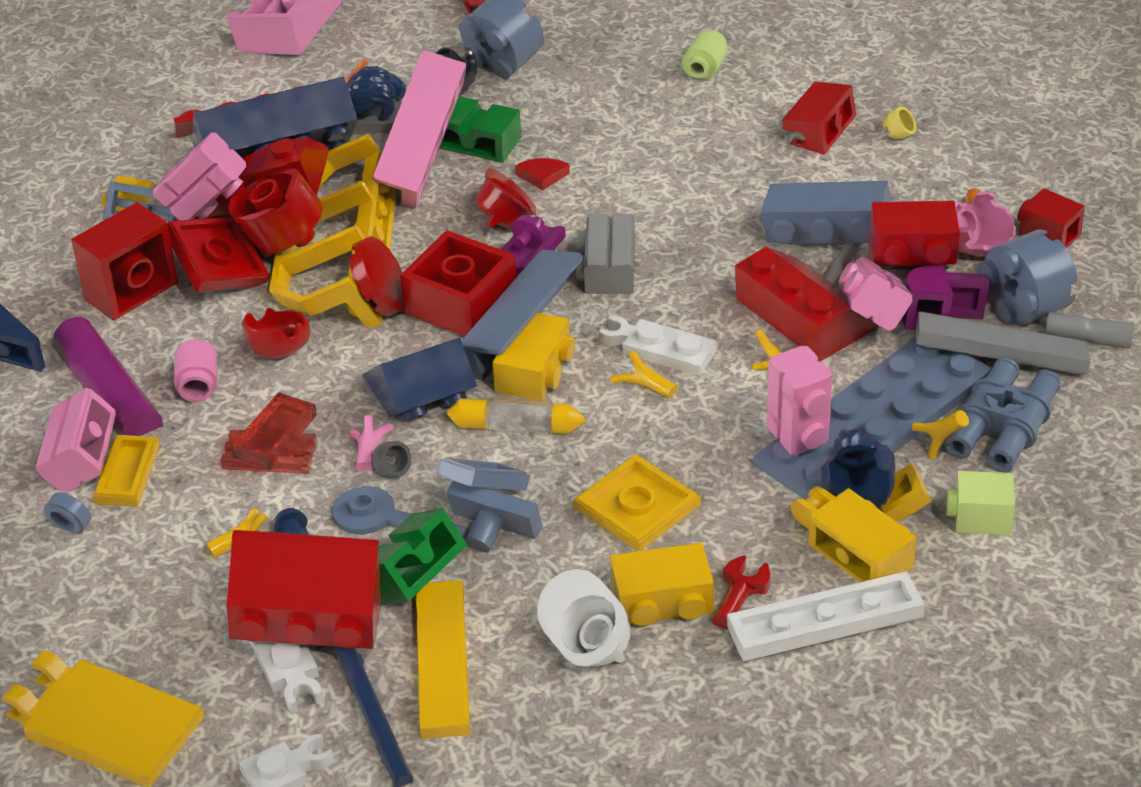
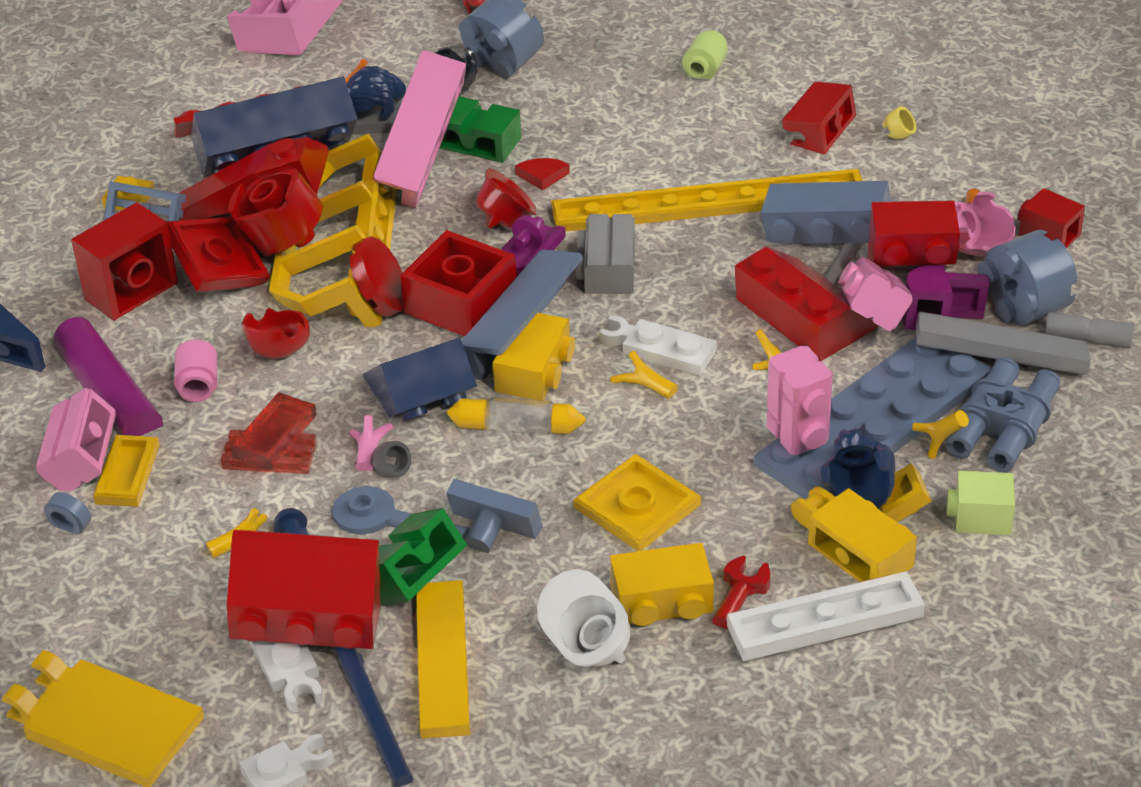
(200, 179): bright pink brick -> none
(483, 474): sand blue tile -> none
(684, 201): none -> yellow tile

